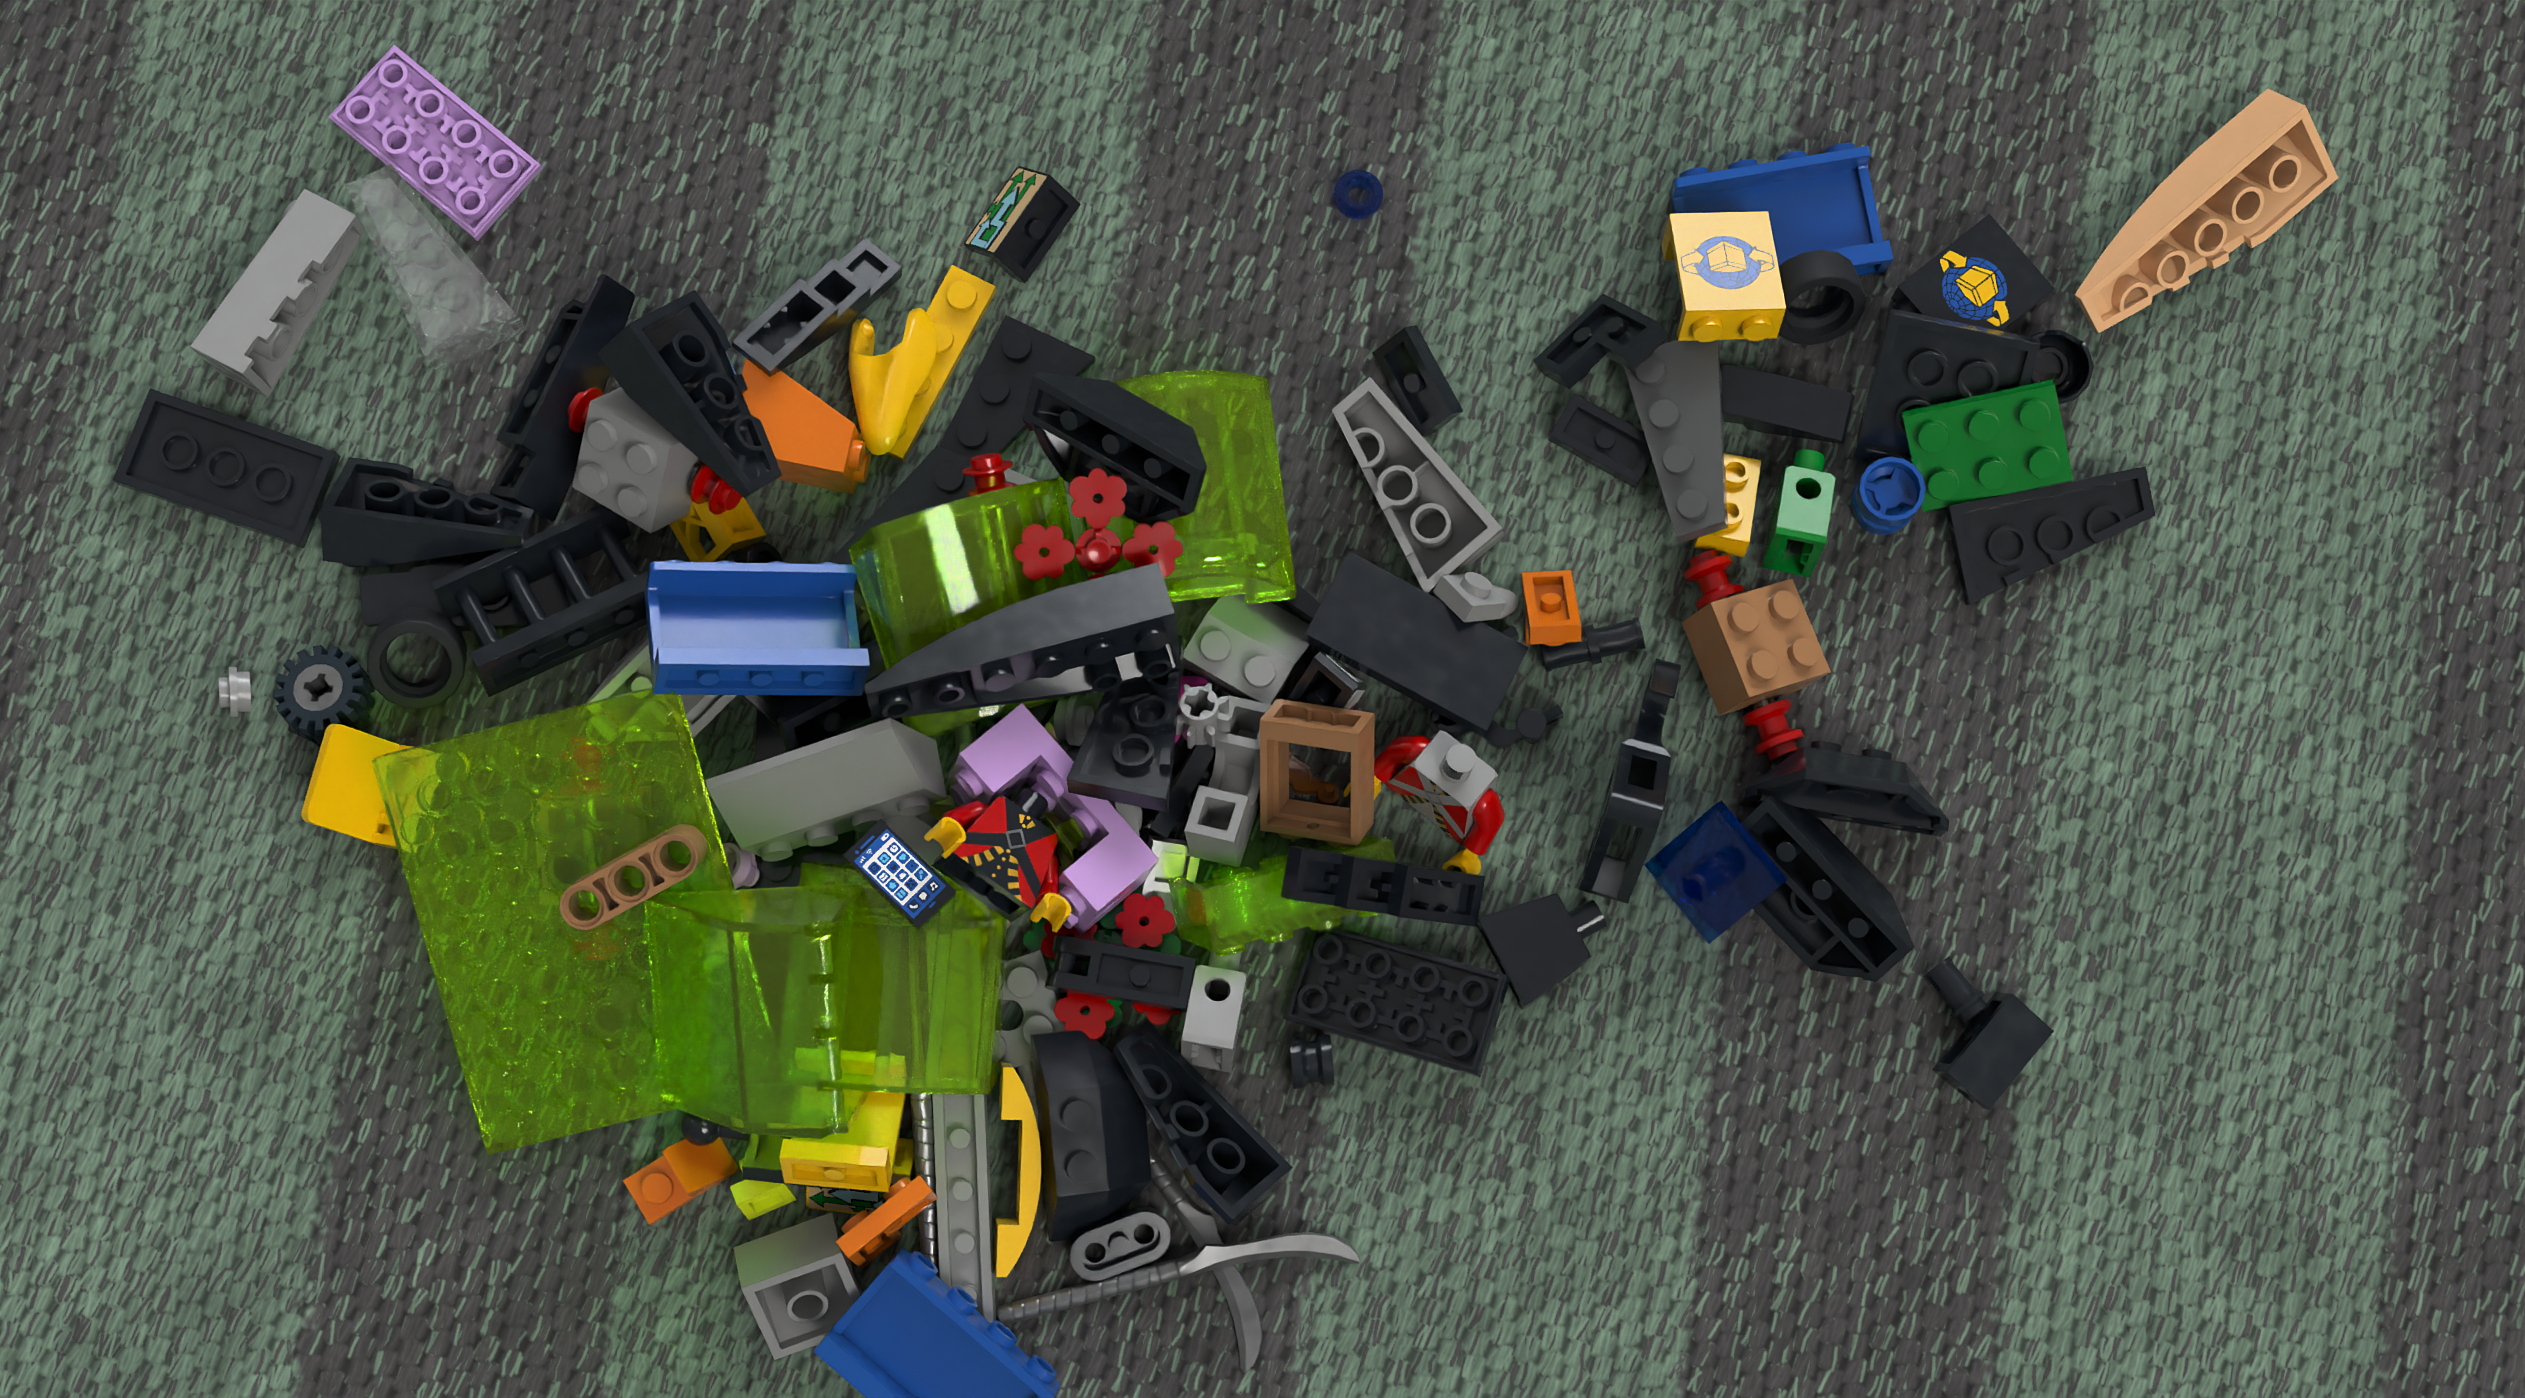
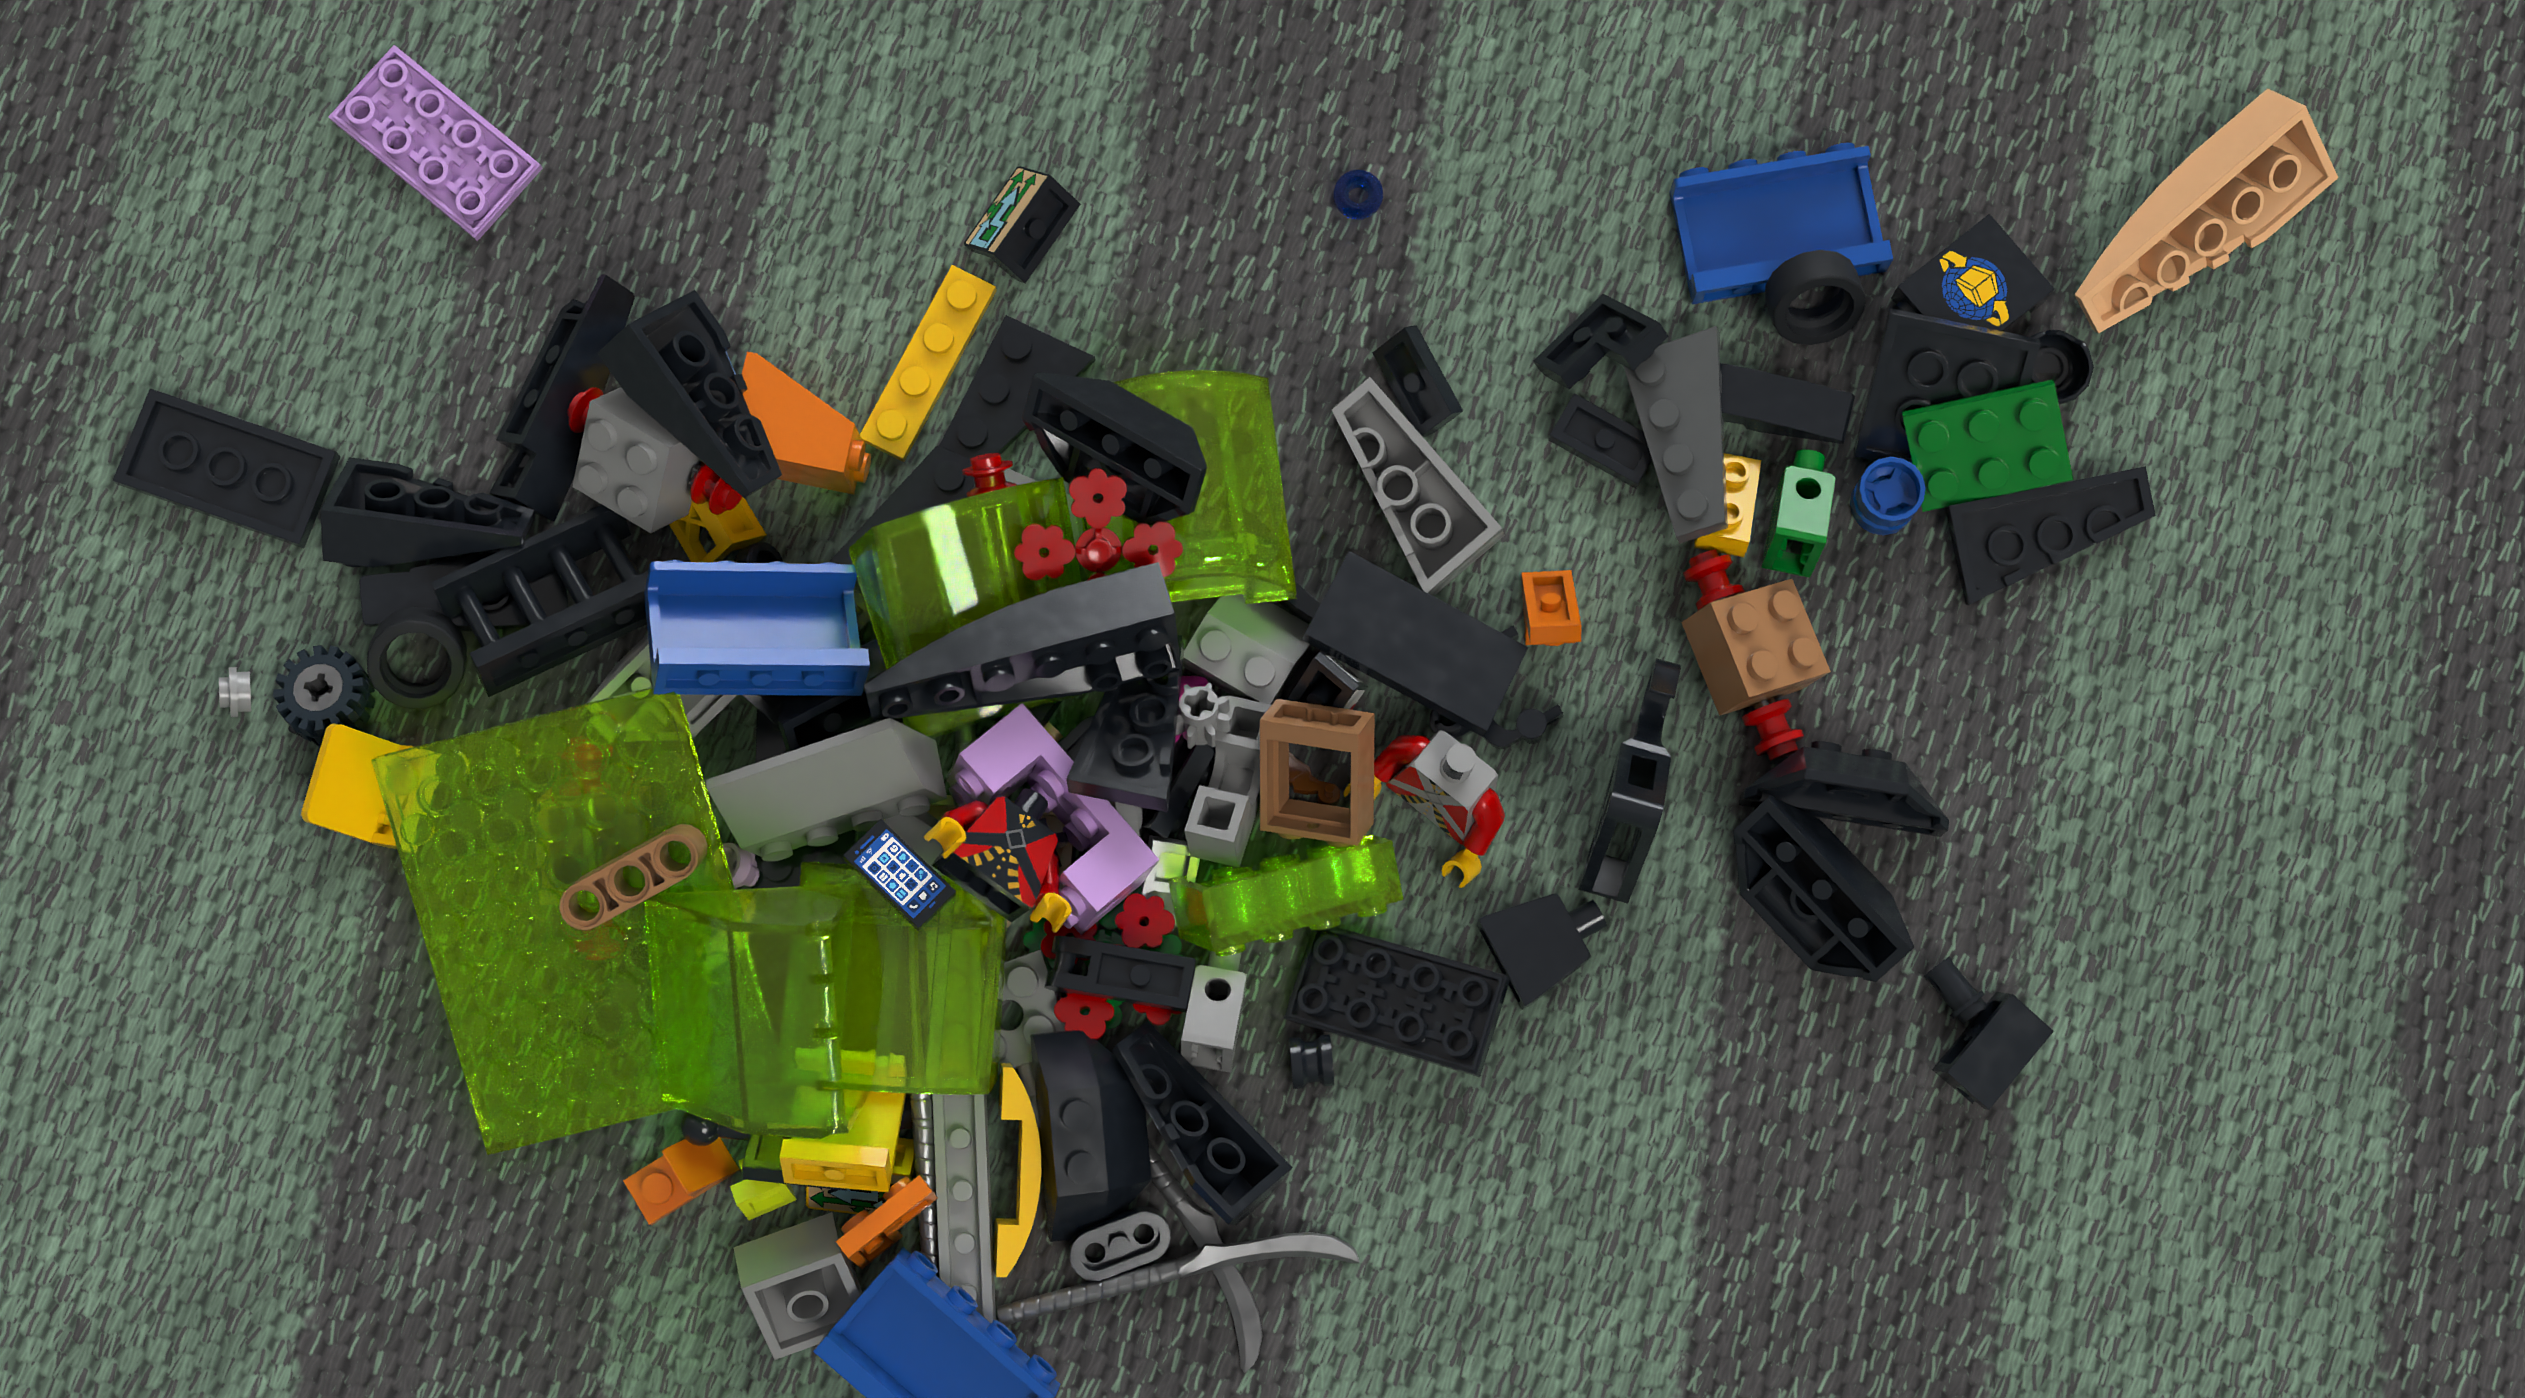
(280, 293): light grey wedge -> none
(437, 284): clear wedge -> none
(817, 308): black slope -> none
(888, 382): yellow animal -> none
(1068, 835): clear neon green piece -> none
(1073, 719): light grey plate -> none
(1382, 886): black slope -> none
(1475, 598): light grey plate -> none
(1595, 645): black pin -> none
(1715, 872): clear blue tile -> none
(1725, 275): yellow panel -> none

